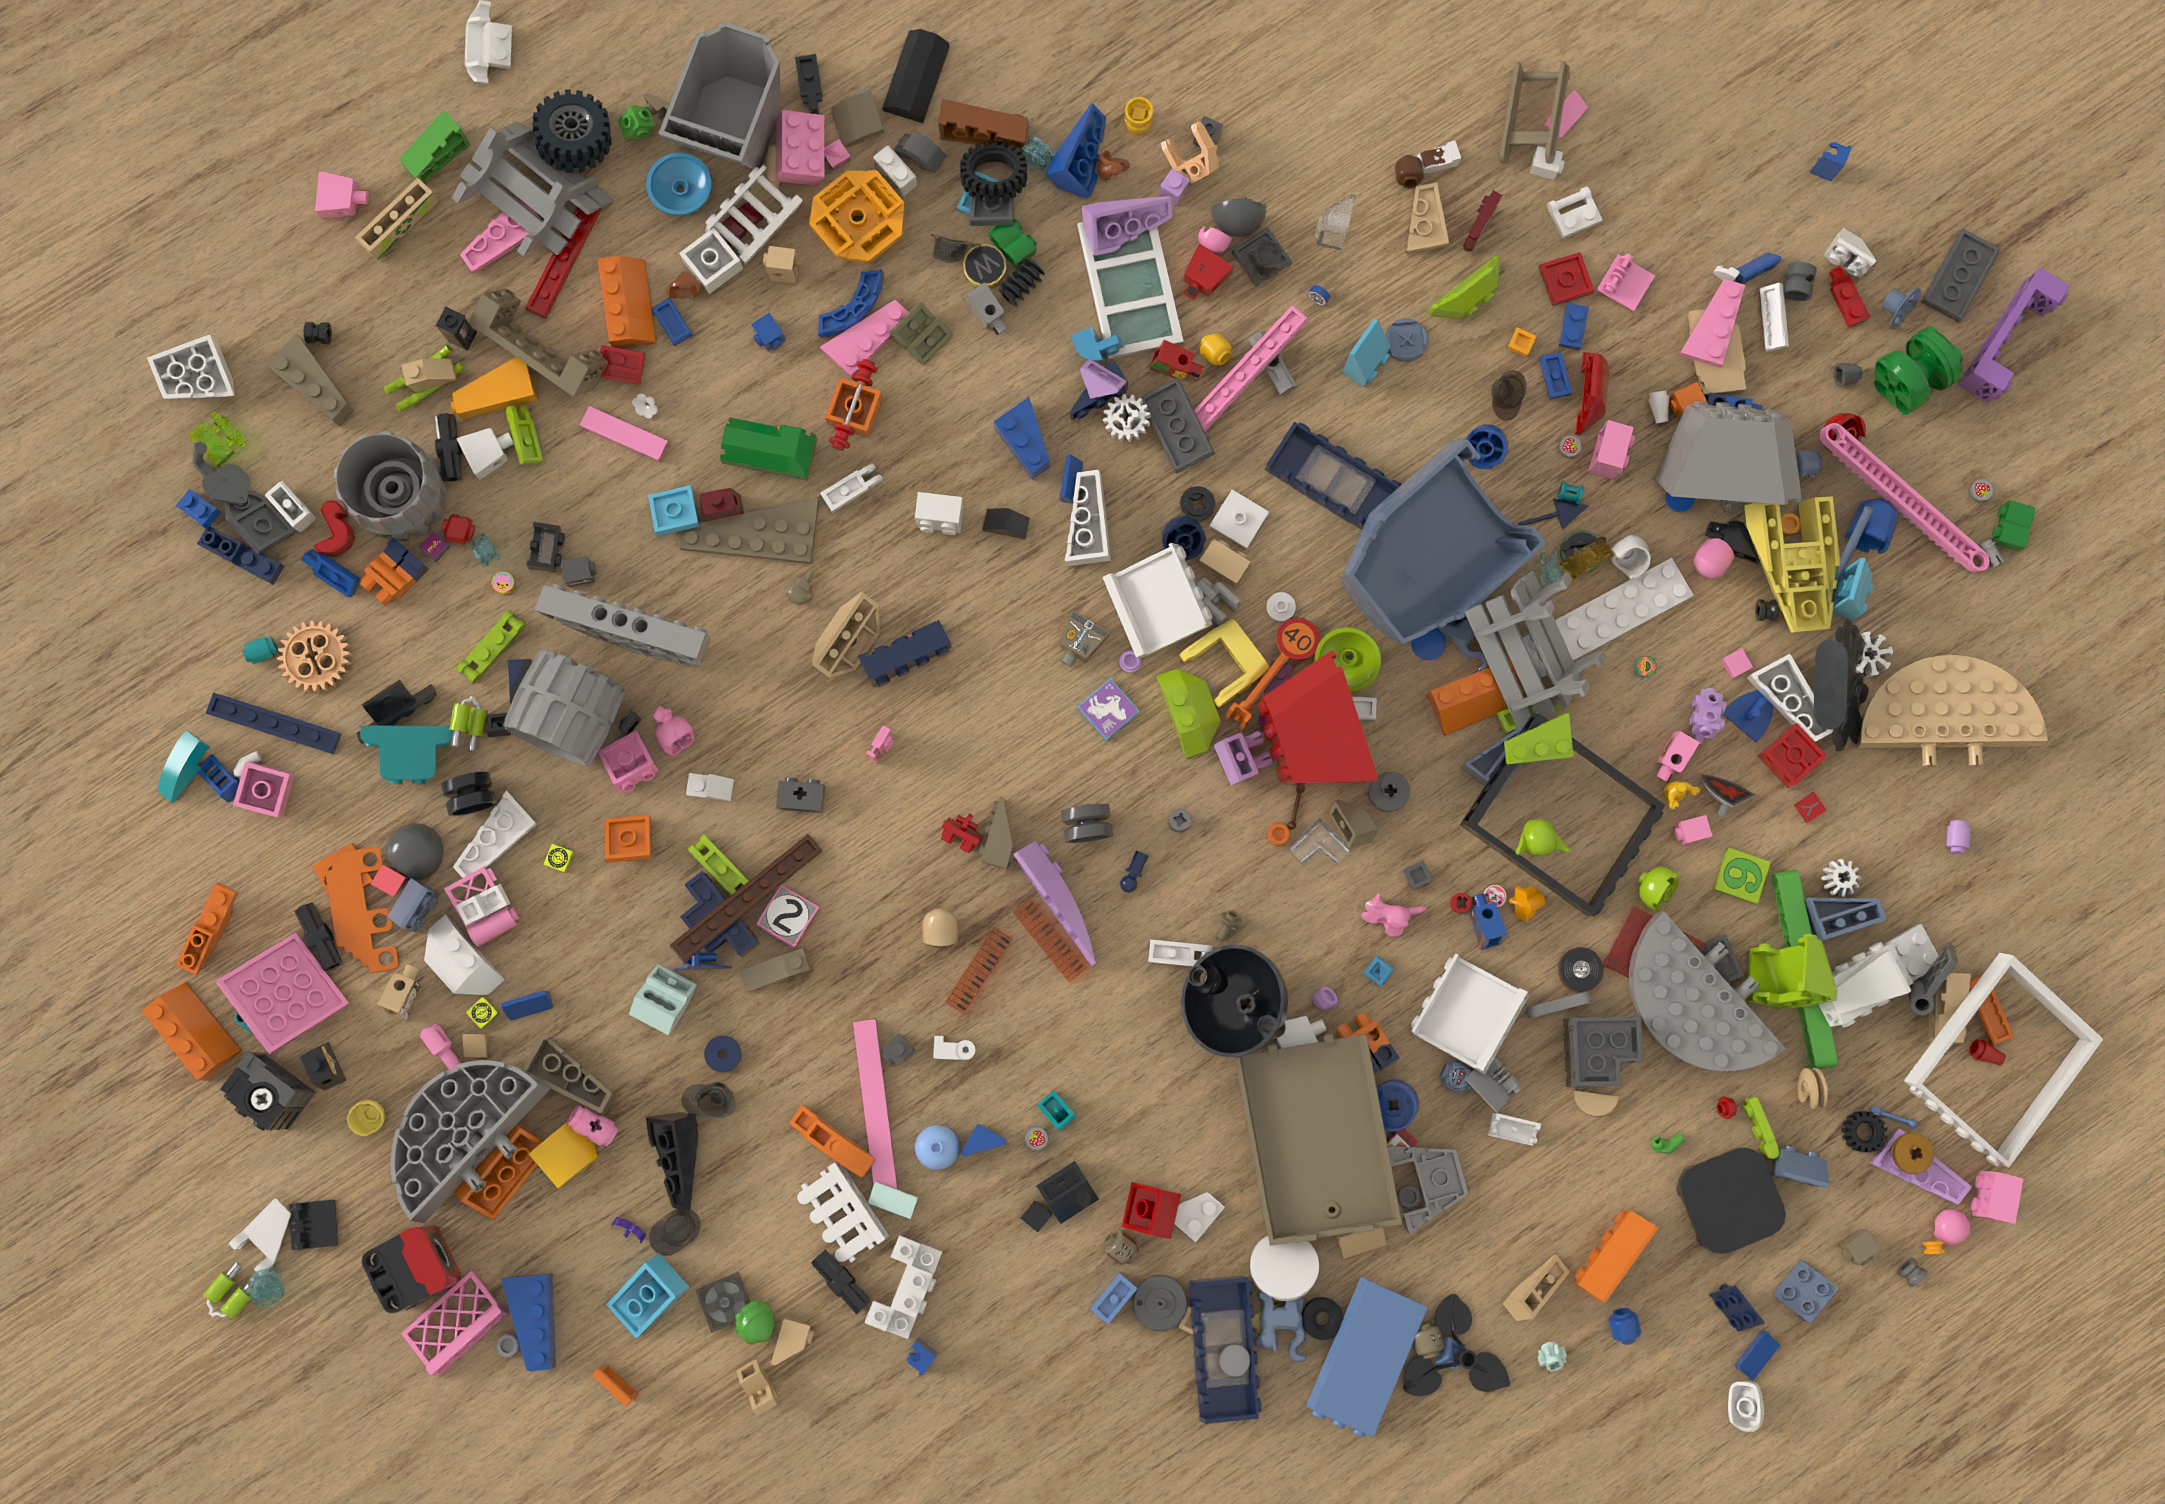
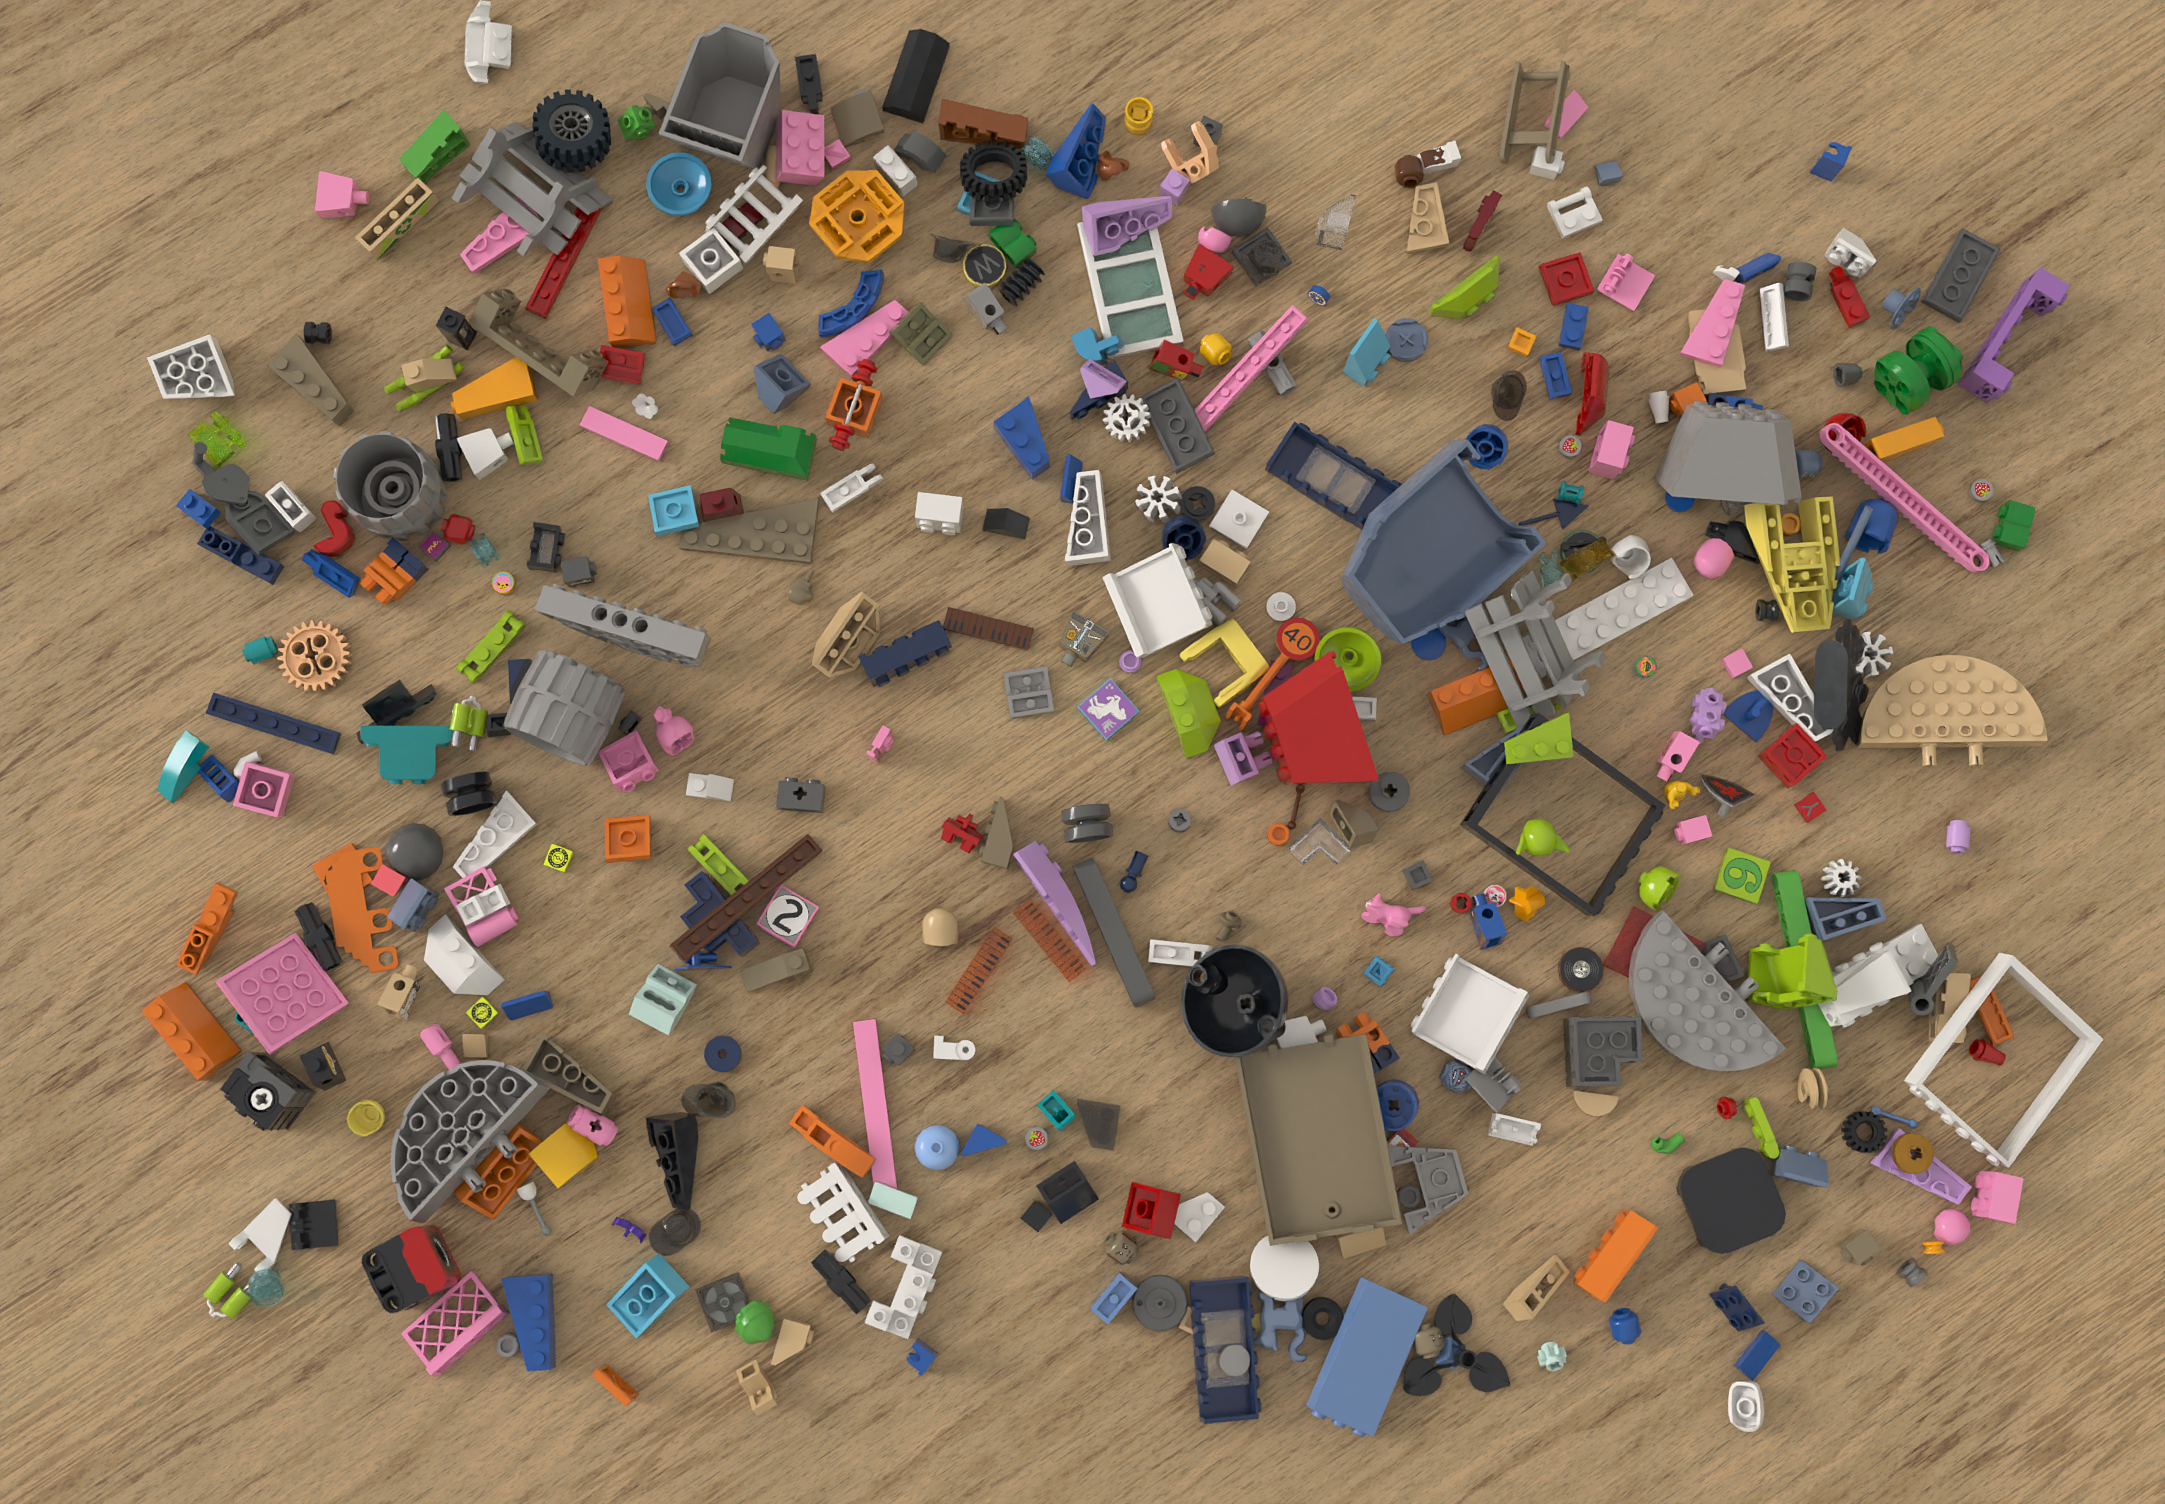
(528, 1192): none -> hinge
(779, 383): none -> sand blue slope
(988, 628): none -> reddish brown tile
(1028, 691): none -> light grey slope
(1100, 1122): none -> clear smoke wing
(1113, 932): none -> dark grey beam
(1167, 497): none -> white gear
(1608, 173): none -> sand blue slope
(1906, 439): none -> light orange slope

